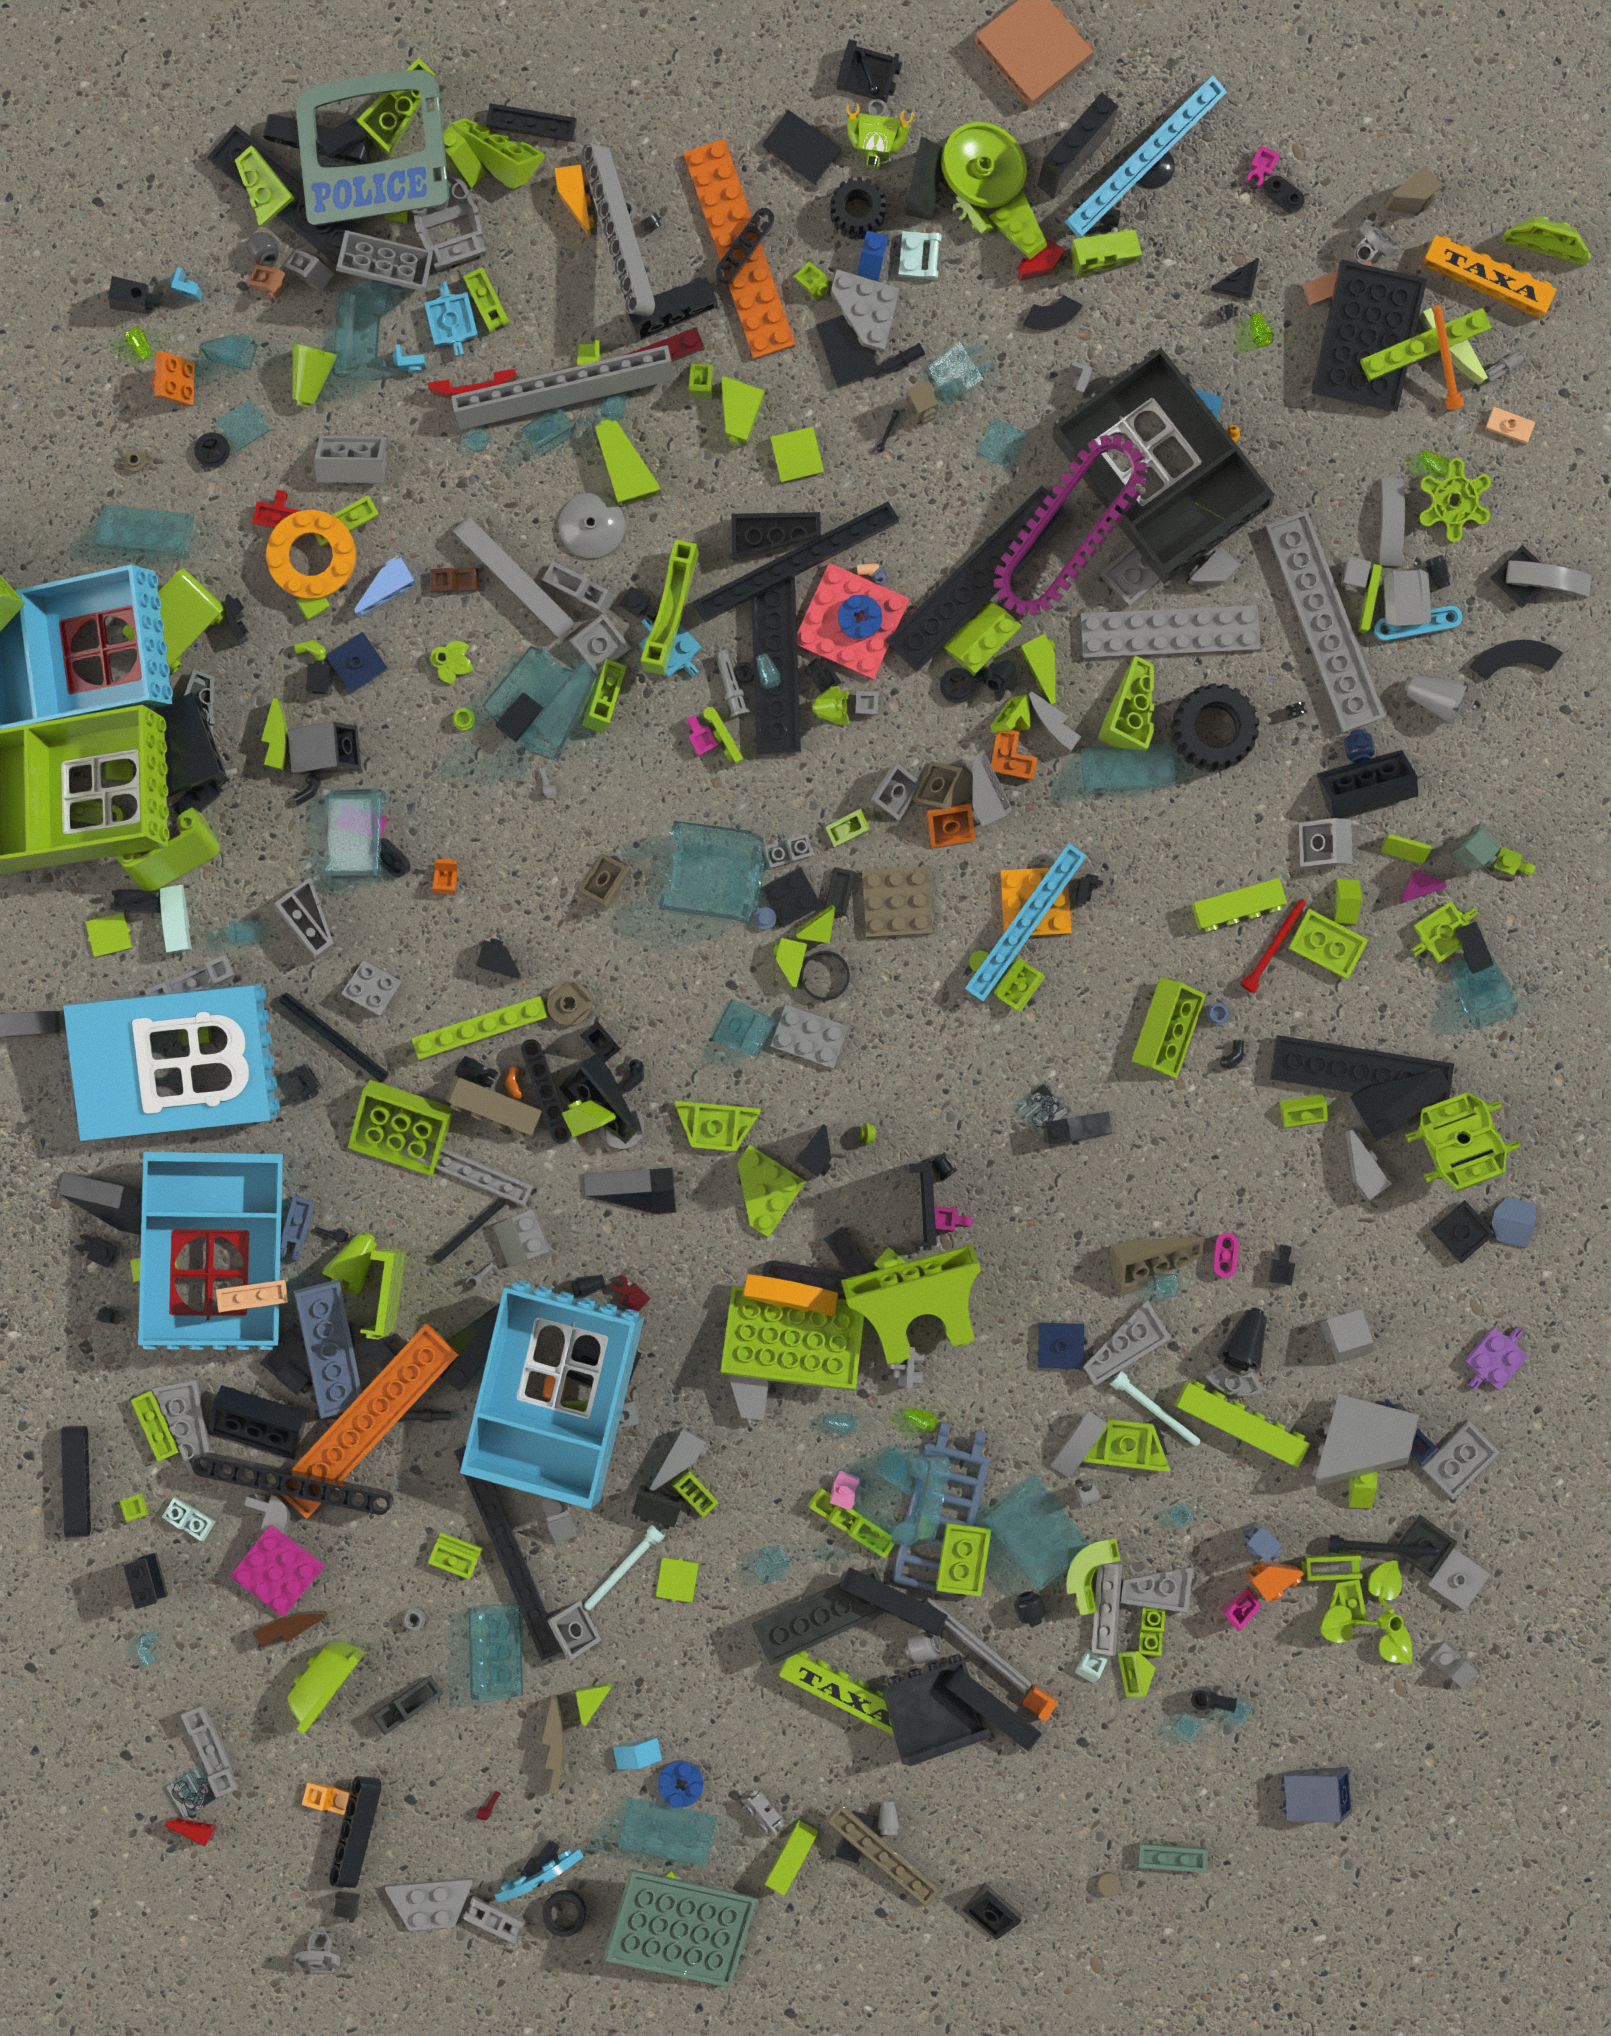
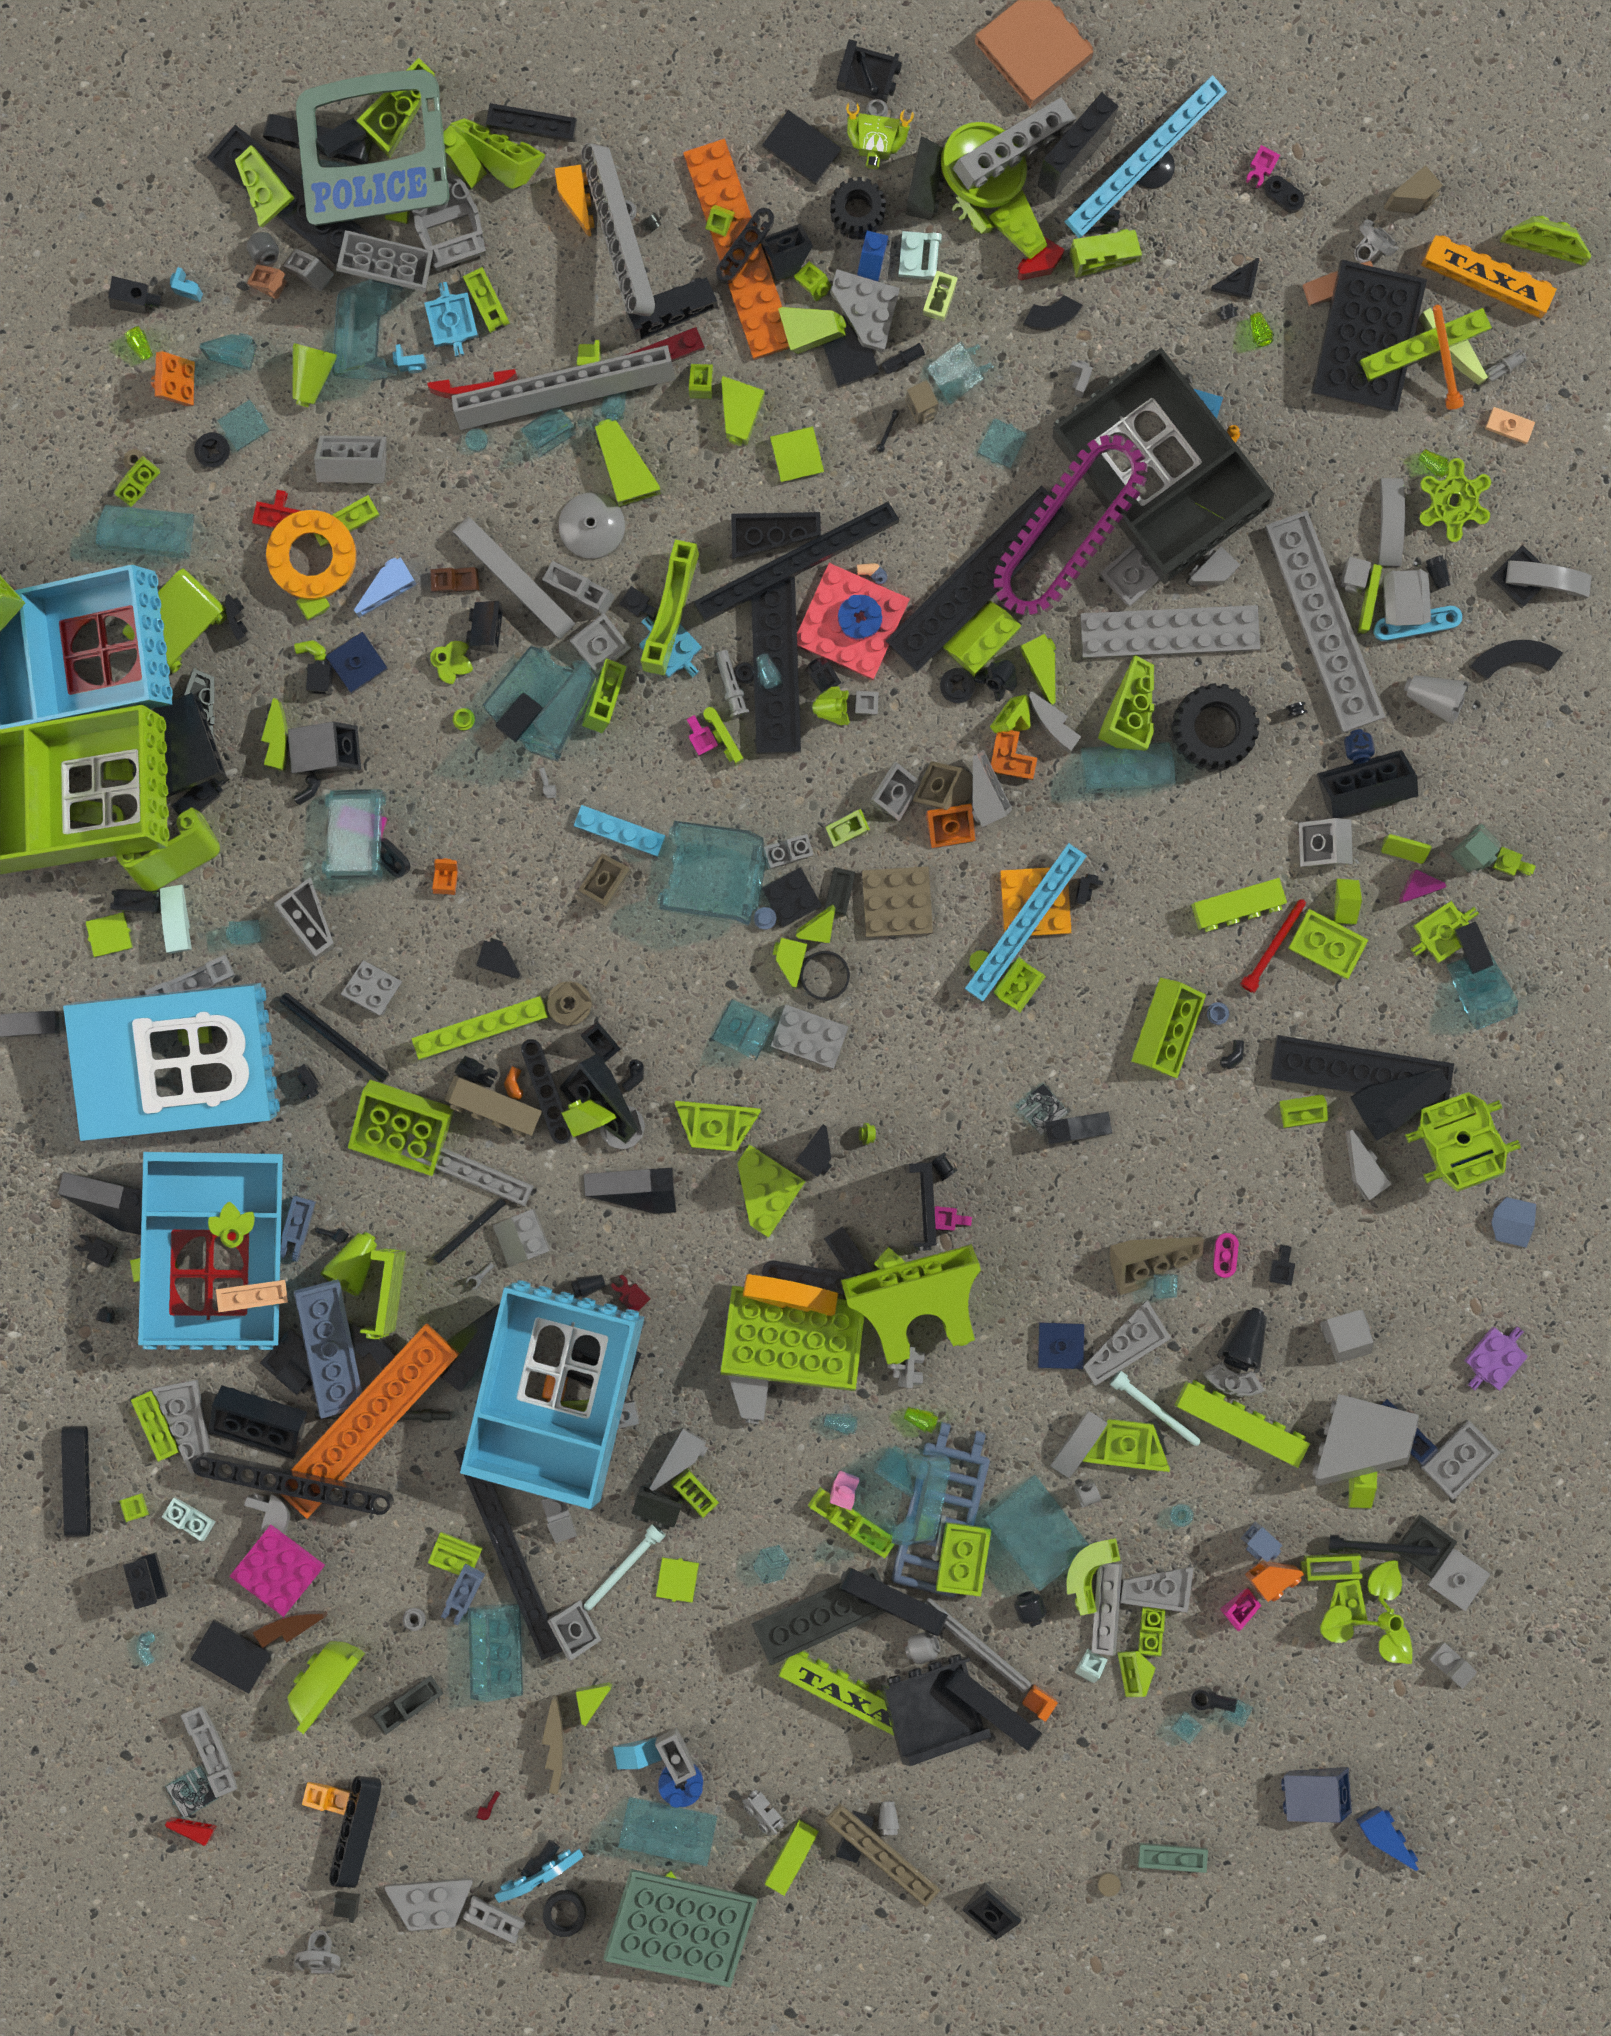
(136, 480): none -> lime slope
(231, 1221): none -> lime plate
(231, 1656): none -> black tile
(463, 1592): none -> sand blue hinge
(486, 626): none -> black slope
(619, 830): none -> medium azure plate
(675, 1755): none -> light grey slope
(719, 220): none -> lime slope
(786, 251): none -> black slope
(810, 327): none -> lime slope
(936, 1556): none -> light grey hinge
(939, 297): none -> yellowish green torso
(973, 174): none -> light grey brick
(1380, 1832): none -> blue slope
(1462, 1231): black plate -> none

